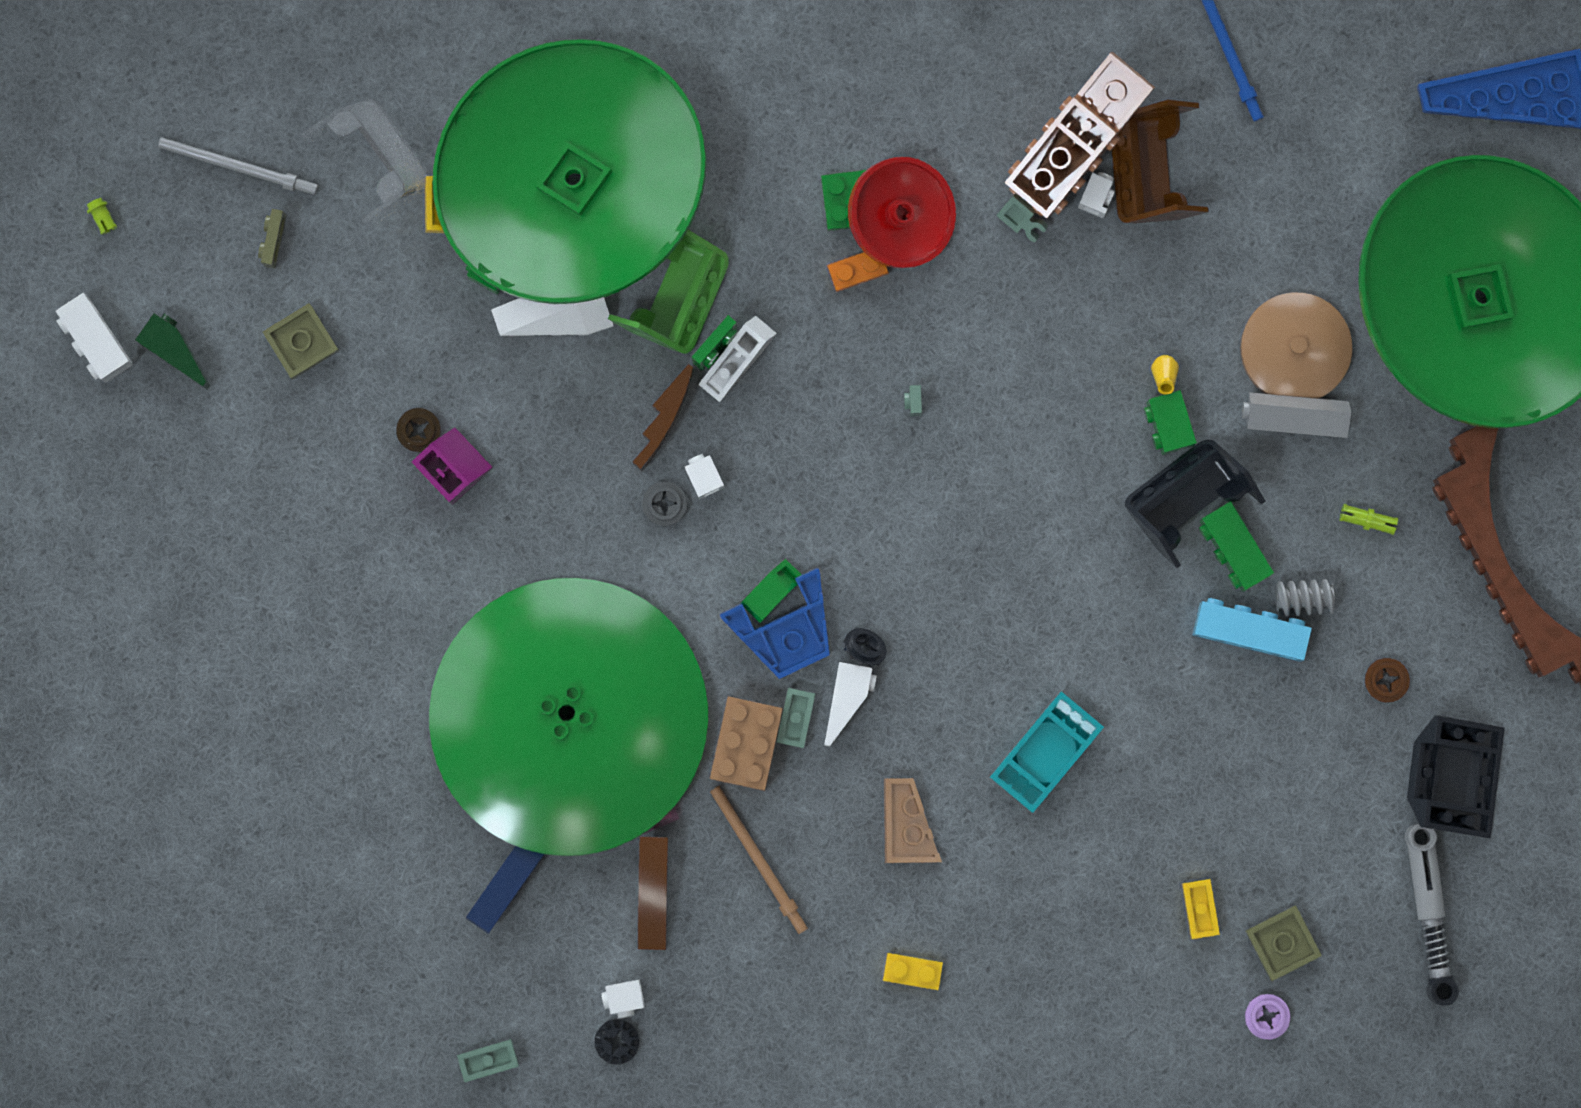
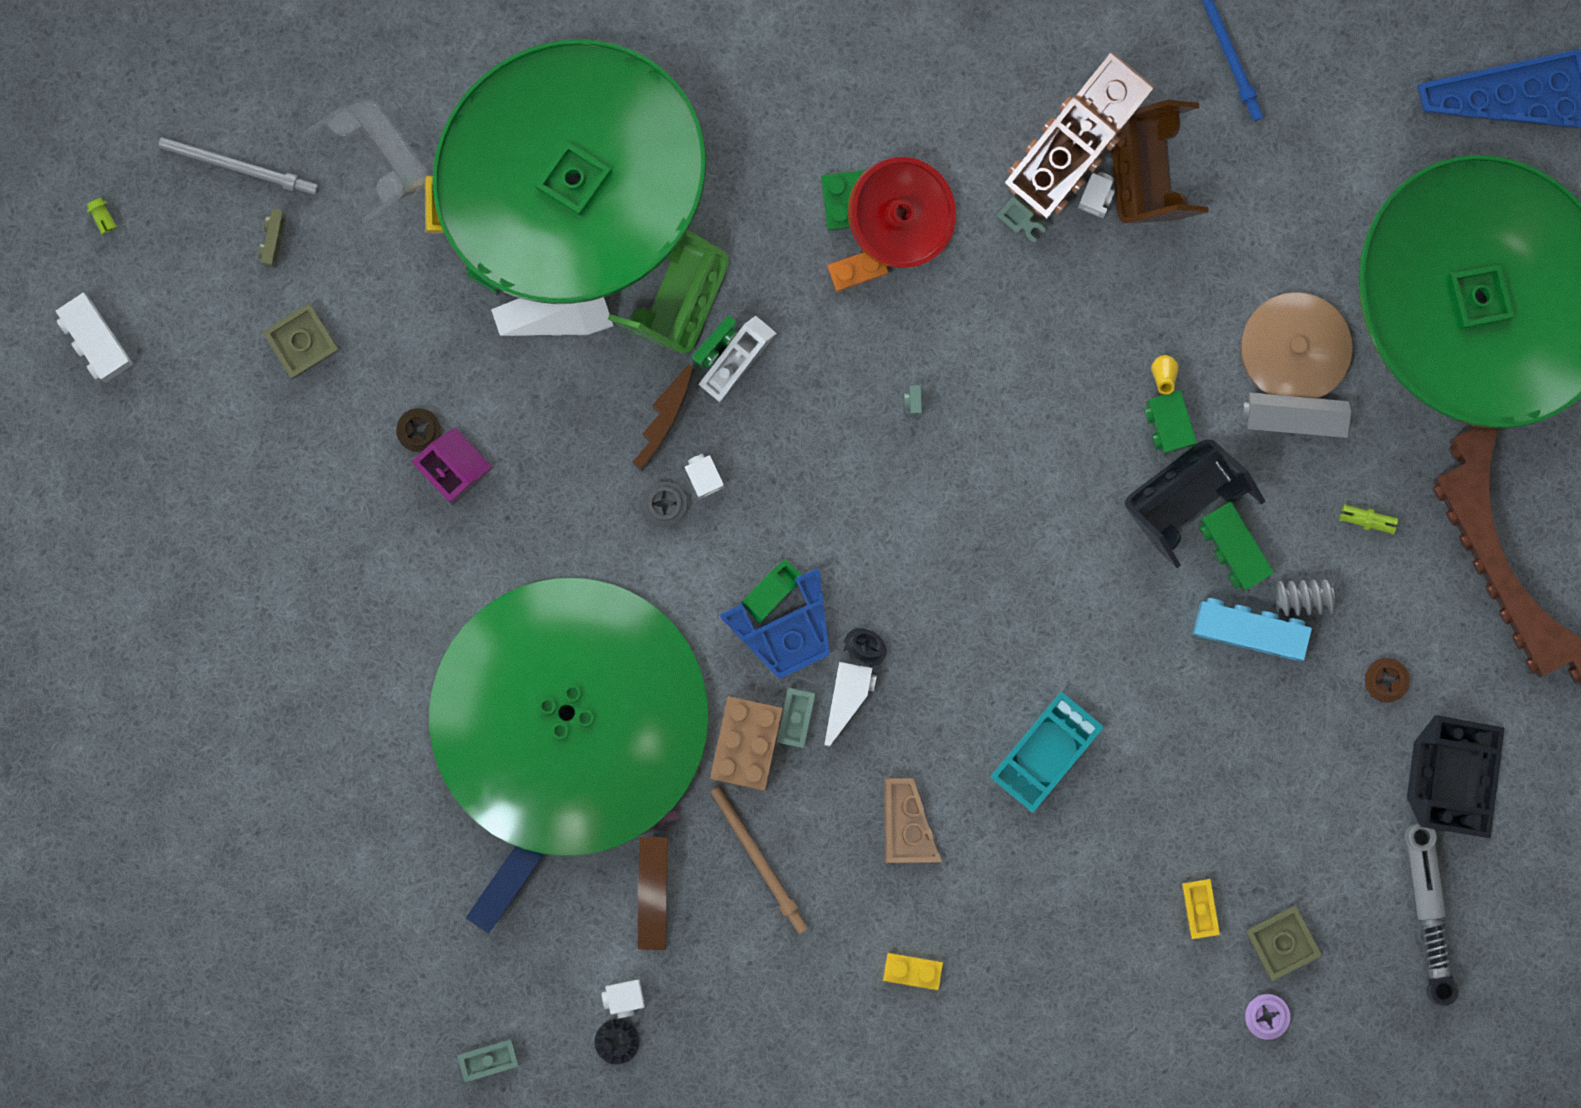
(169, 344): dark green slope -> none

